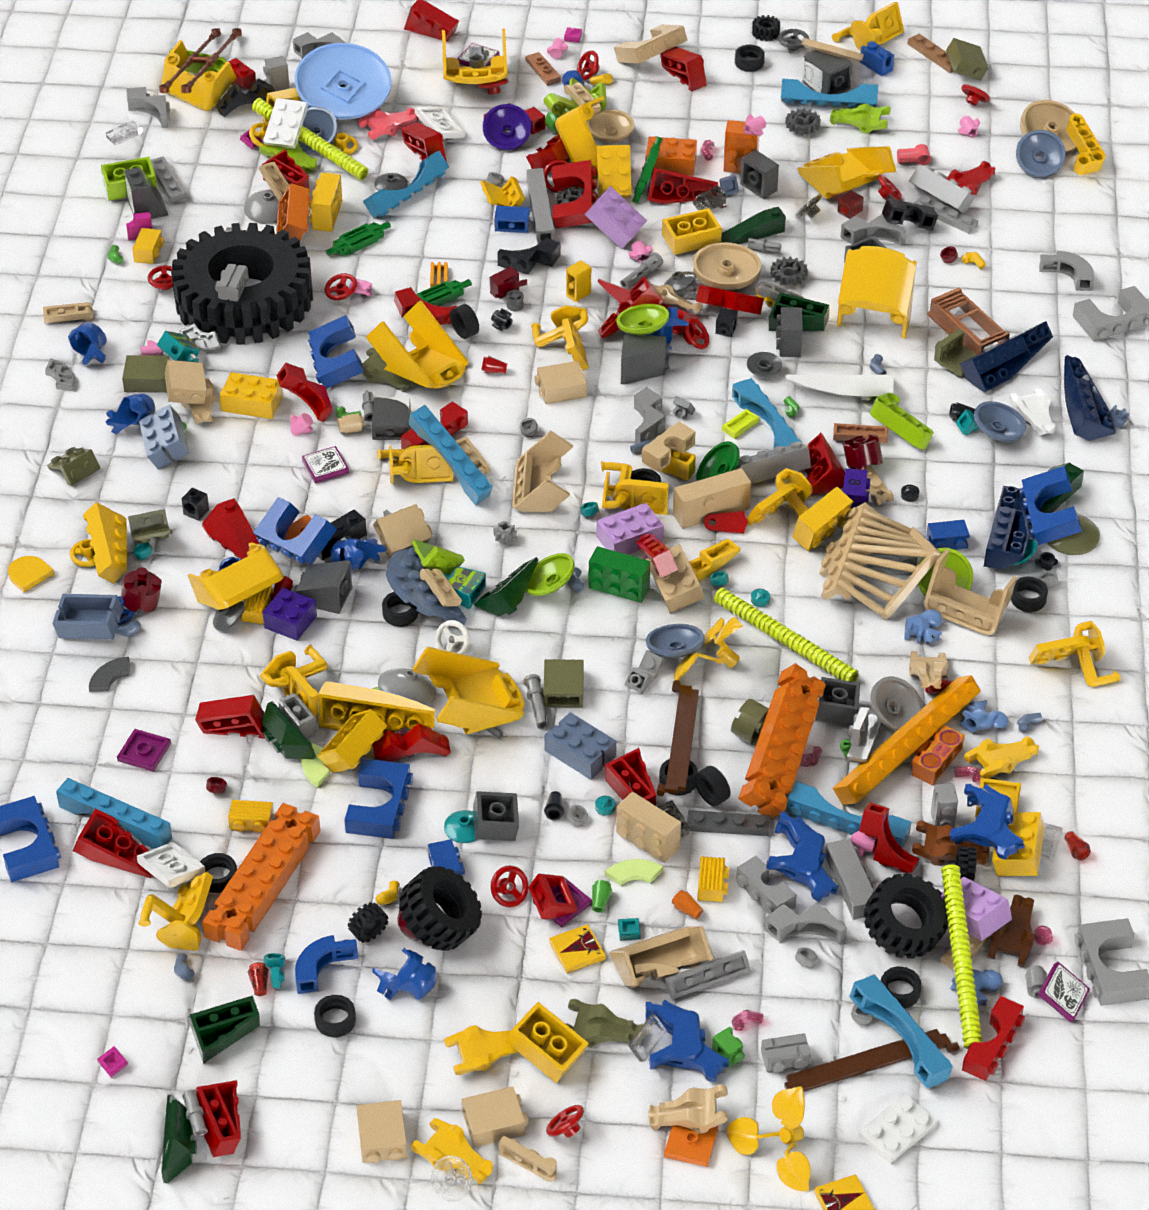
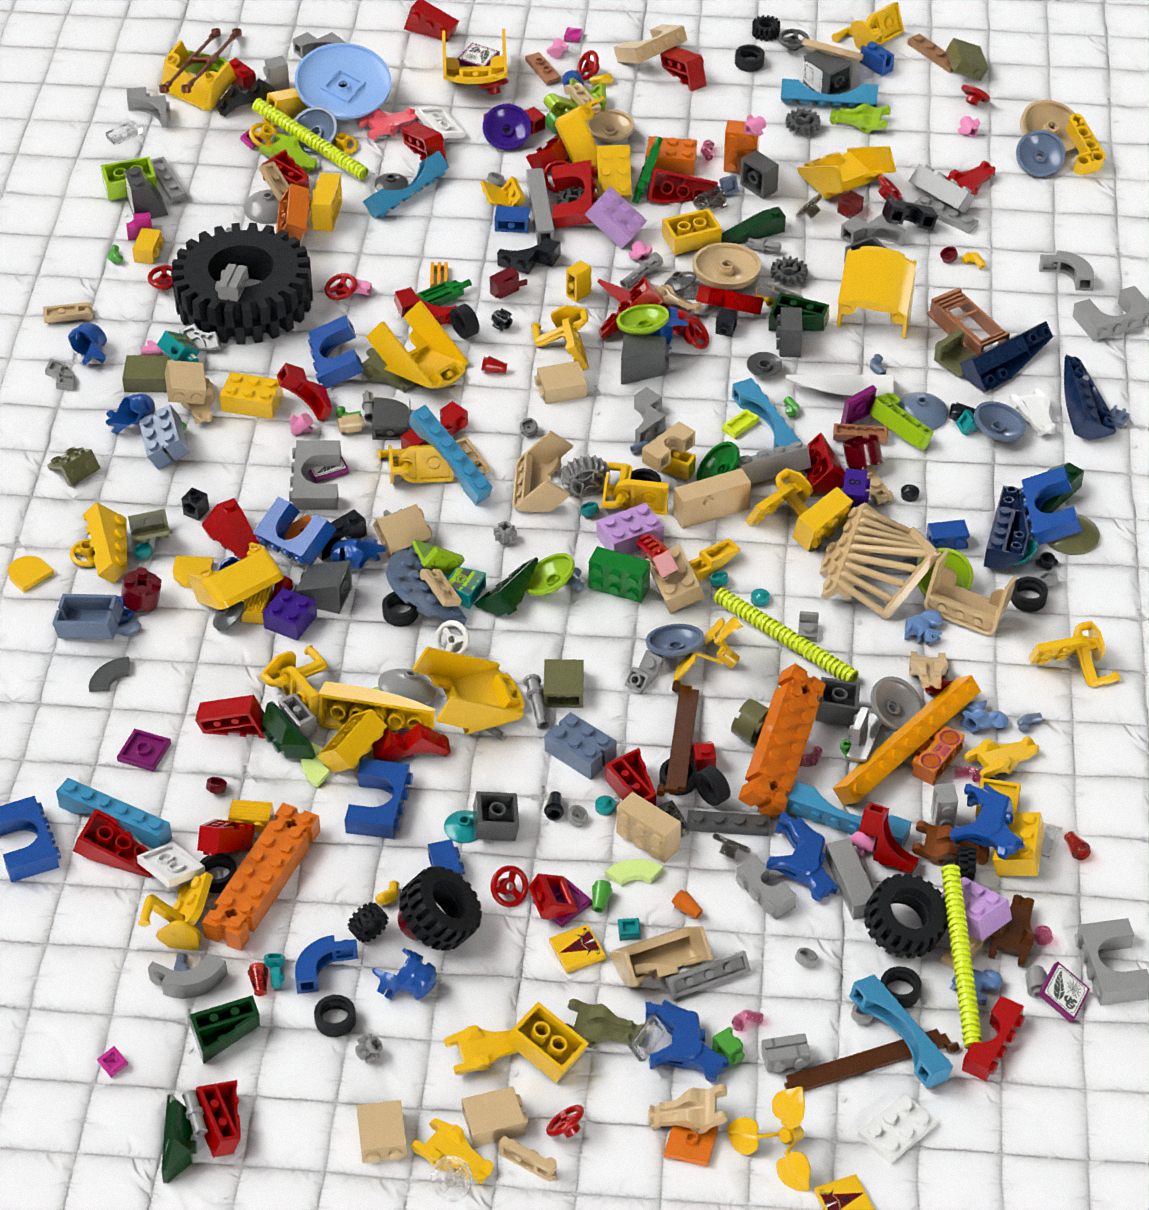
(190, 564): none -> yellow tile
(192, 982): none -> light grey arch
(224, 836): none -> red wedge
(285, 123): white plate -> none
(307, 456): none -> light grey arch
(358, 238): green piece -> none
(368, 1048): none -> light grey gear
(476, 57): dark grey piece -> none
(515, 300): dark grey wheel -> none
(580, 476): none -> light grey gear
(684, 406): tile -> none
(703, 754): none -> red slope
(711, 879): yellow brick -> none
(727, 522): red piece -> none
(729, 846): none -> clear smoke piece
(808, 625): none -> light grey bracket
(815, 920): light grey arch -> none
(858, 405): none -> magenta tile
(912, 155): coral piece -> none
(925, 408): none -> sand blue dish

